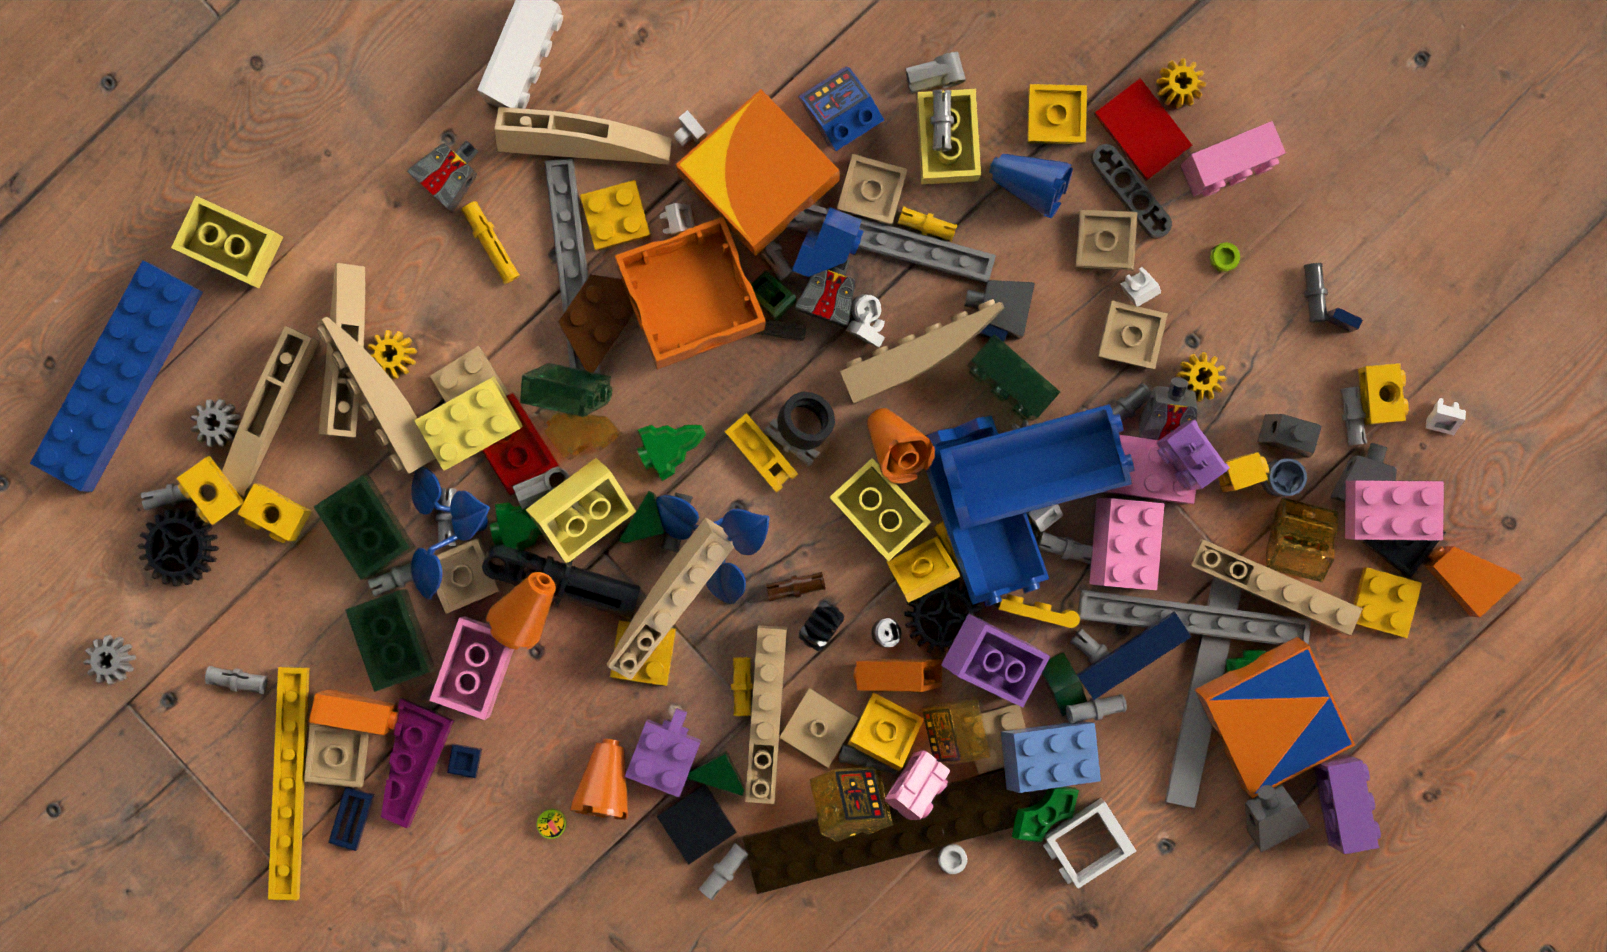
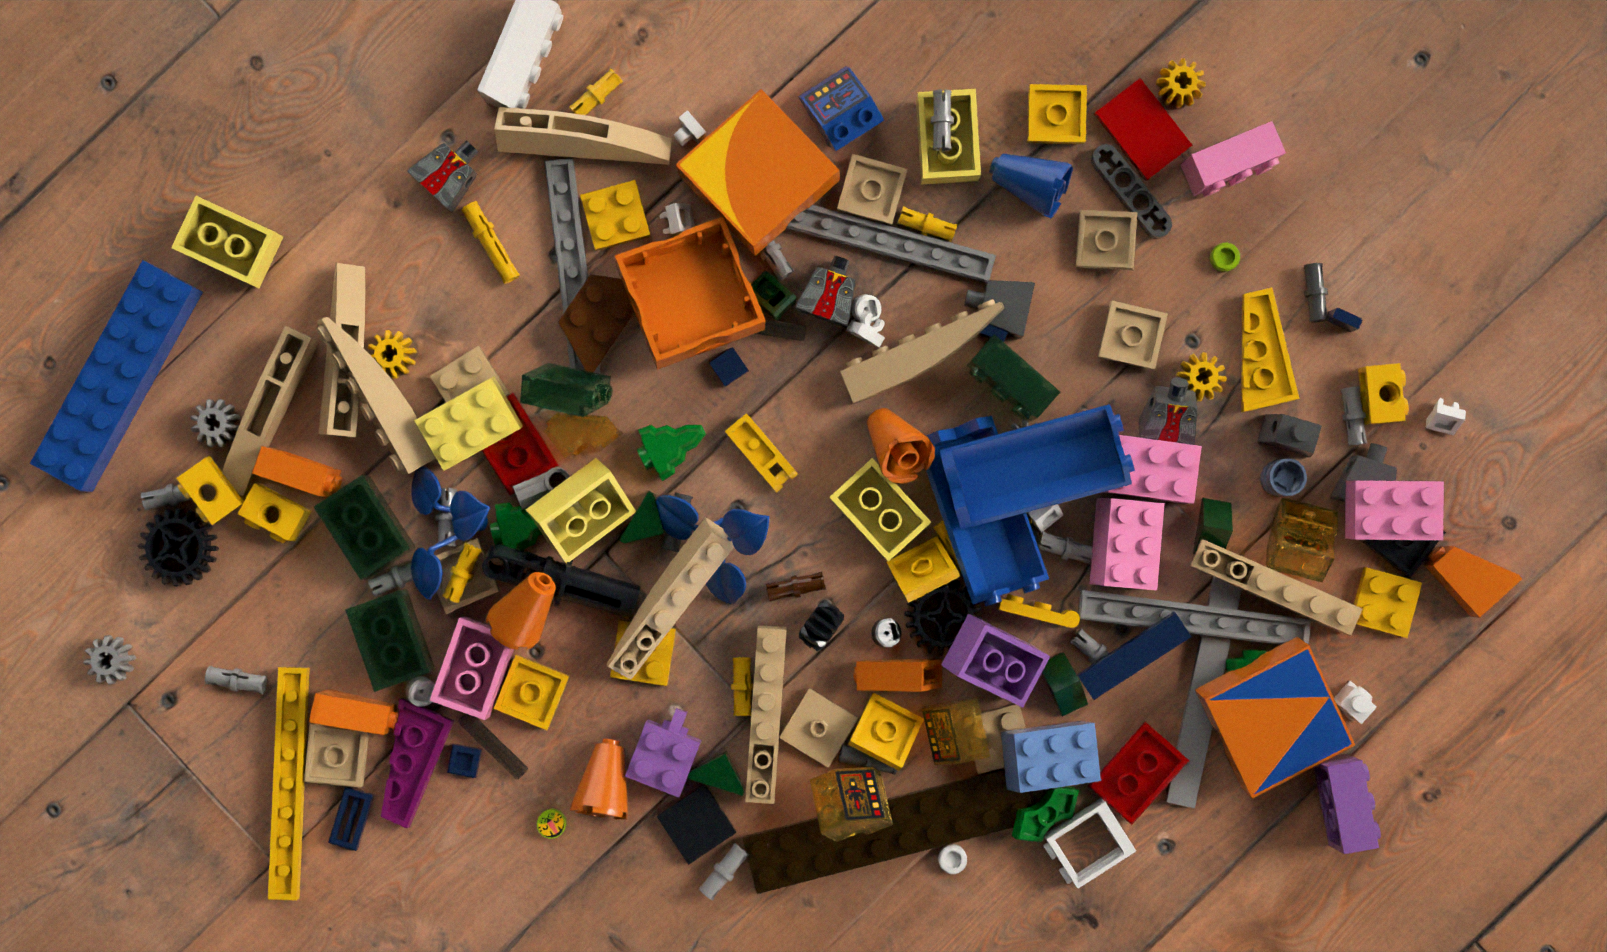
(297, 472): none -> orange window
(420, 691): none -> white tile
(461, 573): none -> yellow pin
(493, 745): none -> clear smoke axle
(531, 692): none -> yellow plate
(596, 93): none -> yellow pin
(729, 367): none -> dark blue tile
(792, 434): black tyre -> none
(799, 453): light grey pin -> none
(831, 246): blue piece -> none
(917, 786): bright pink brick -> none
(943, 72): light grey piece -> none
(1096, 708): light grey pin -> none
(1127, 406): dark grey pin -> none
(1138, 772): none -> red tile
(1140, 287): white tile -> none
(1191, 456): medium lavender hinge -> none
(1214, 523): none -> dark green slope
(1244, 472): yellow brick -> none
(1266, 363): none -> yellow wing
(1273, 817): dark grey torso -> none
(1354, 702): none -> white brick

